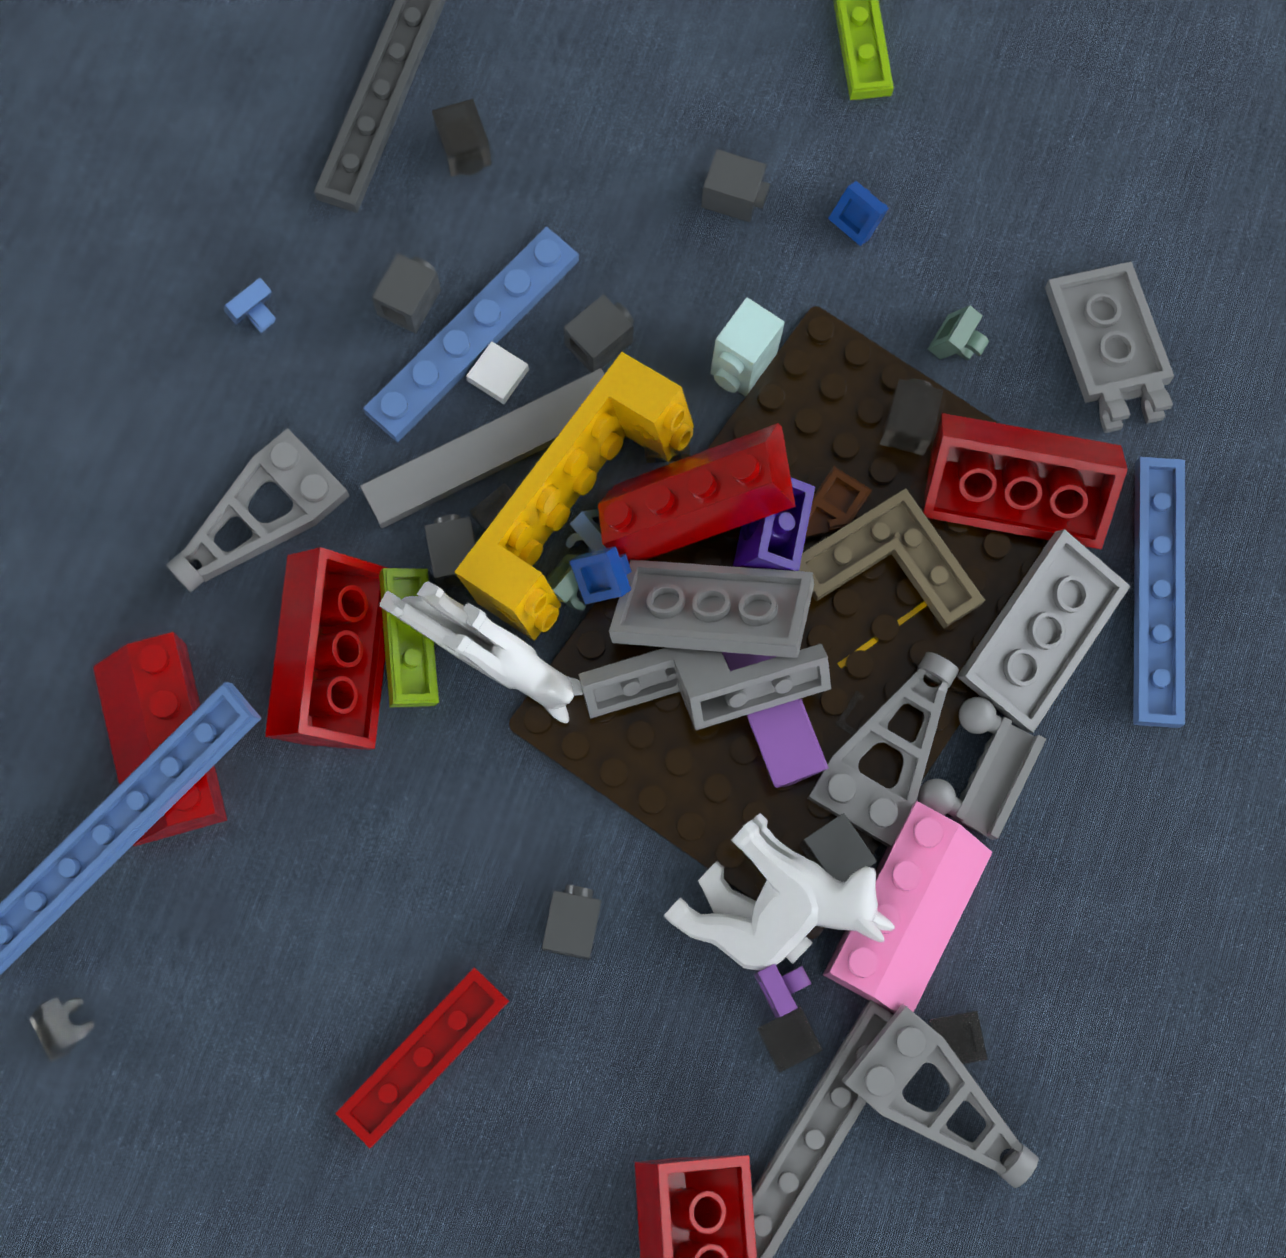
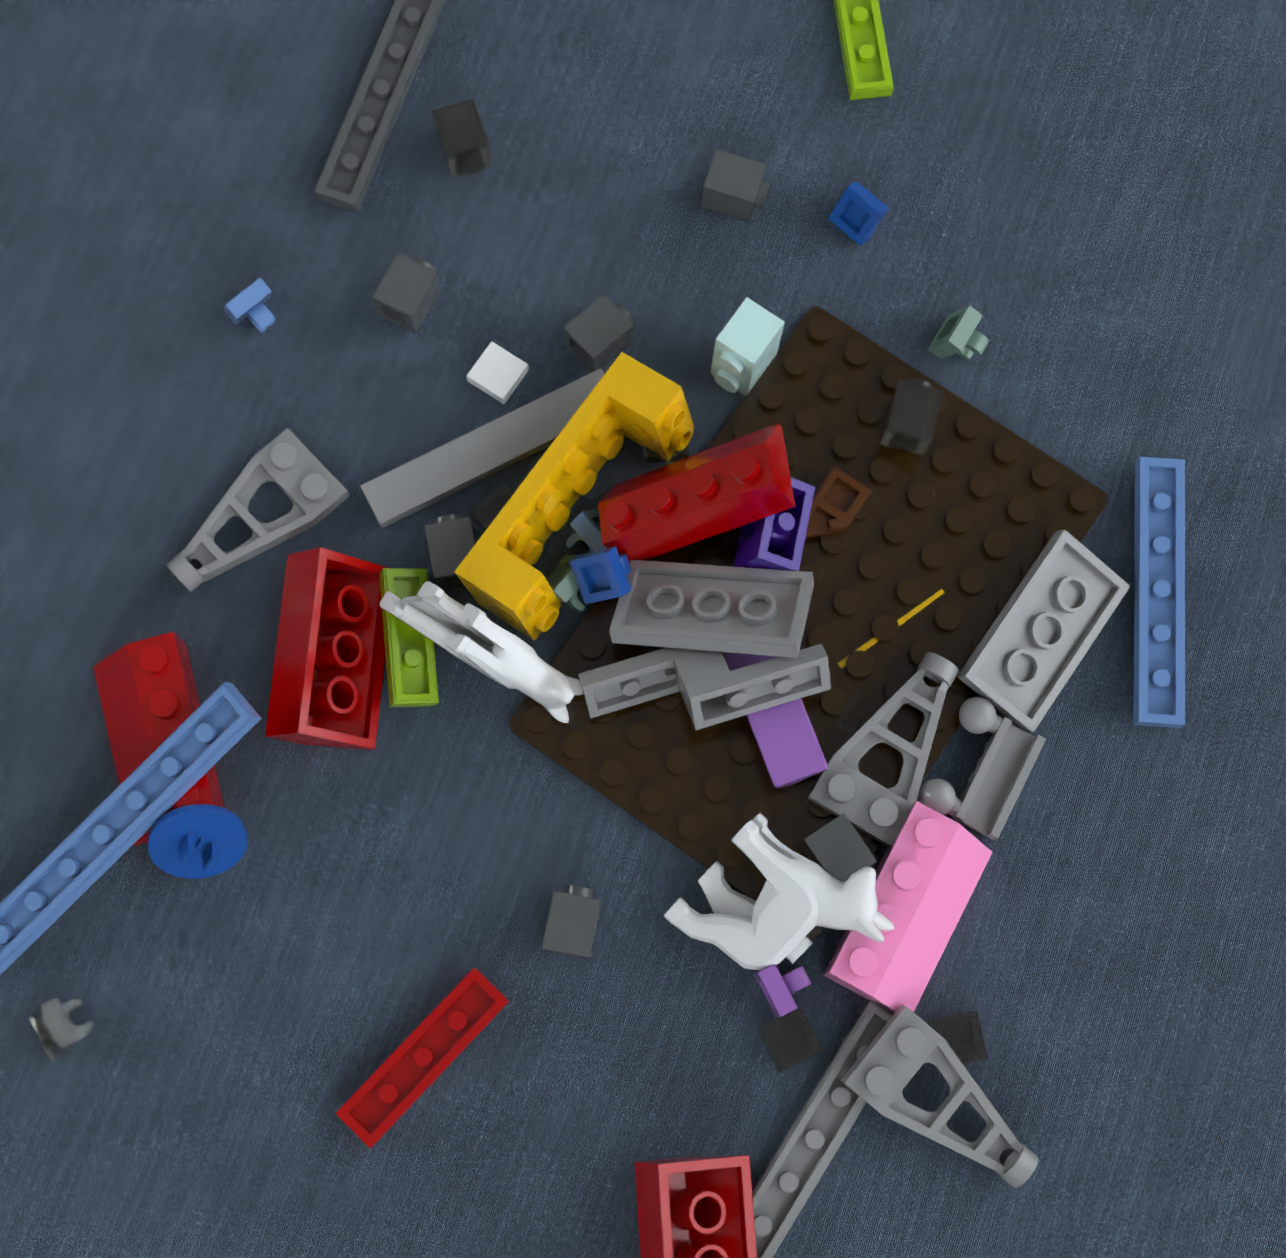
(197, 841): none -> blue piece
(469, 333): medium blue plate -> none
(907, 534): dark tan plate -> none
(1023, 480): red slope -> none
(1112, 342): light grey tile -> none

